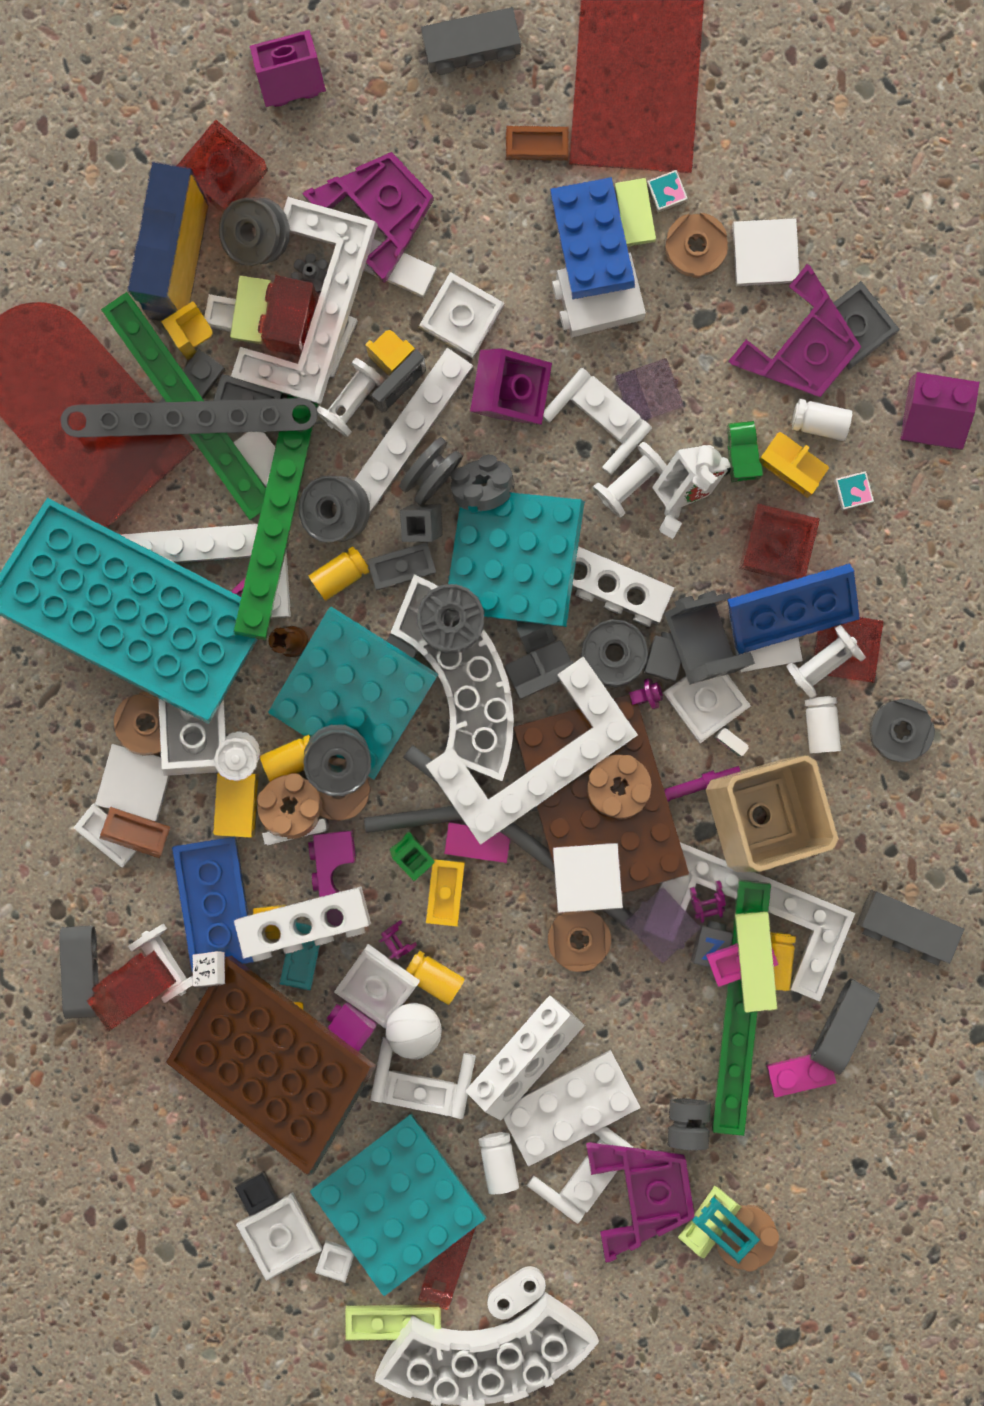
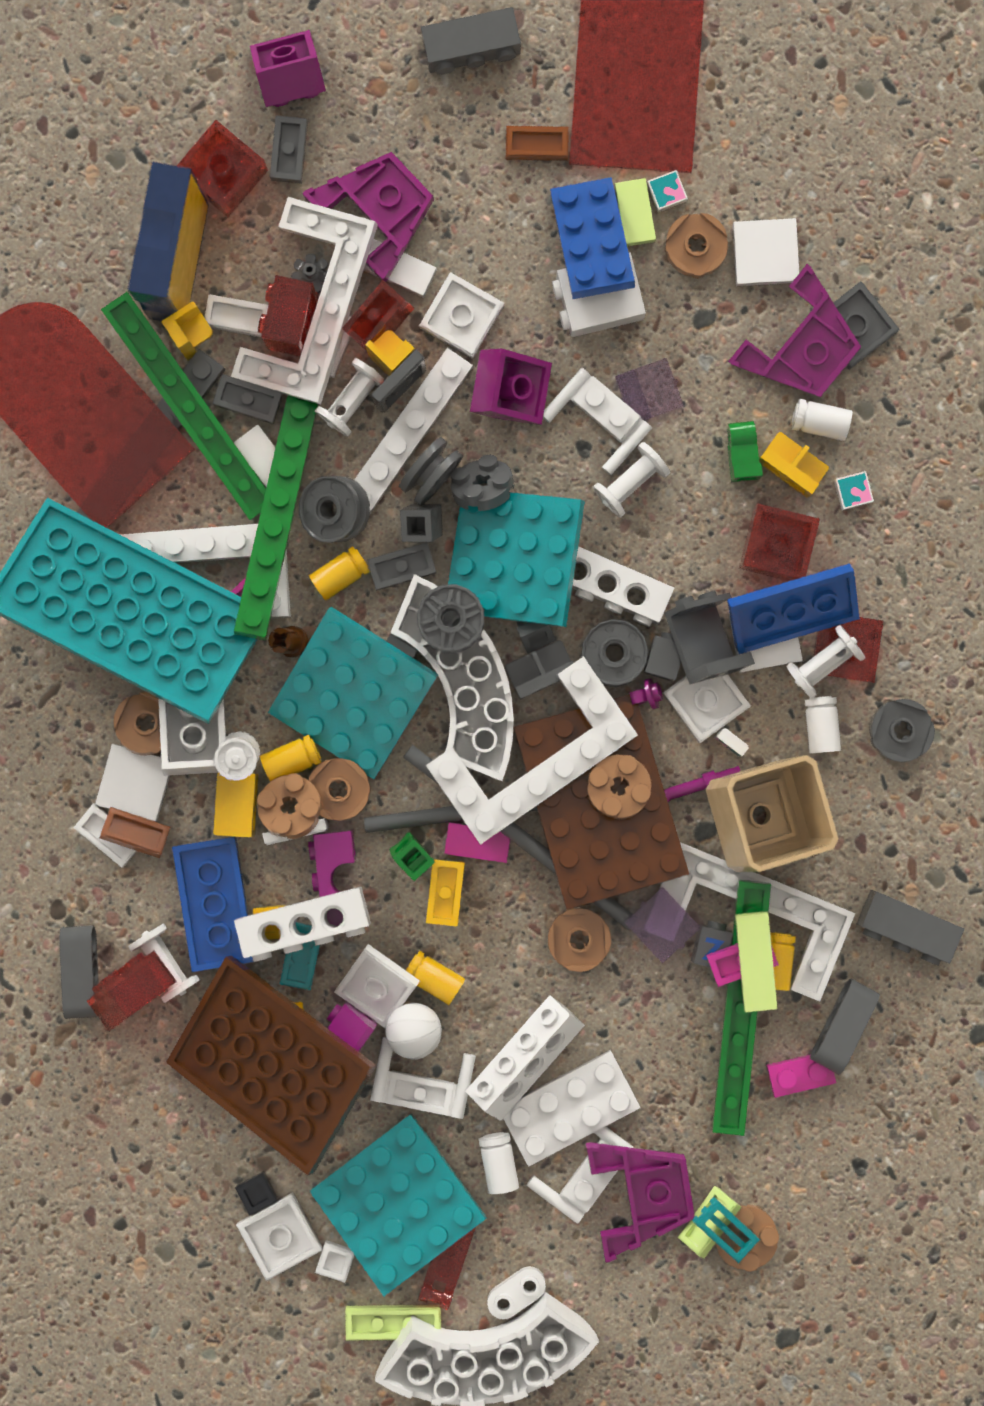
(188, 417): dark grey plate -> none
(208, 969): white tile -> none
(248, 309): yellowish green tile -> none
(270, 226): dark grey wheel -> none
(288, 149): none -> dark grey plate
(337, 741): dark grey wheel -> none
(380, 312): none -> clear red slope
(390, 932): magenta piece -> none
(587, 878): white tile -> none
(686, 479): white torso -> none
(689, 1135): dark grey wheel -> none
(719, 900): magenta piece -> none
(939, 410): magenta slope -> none

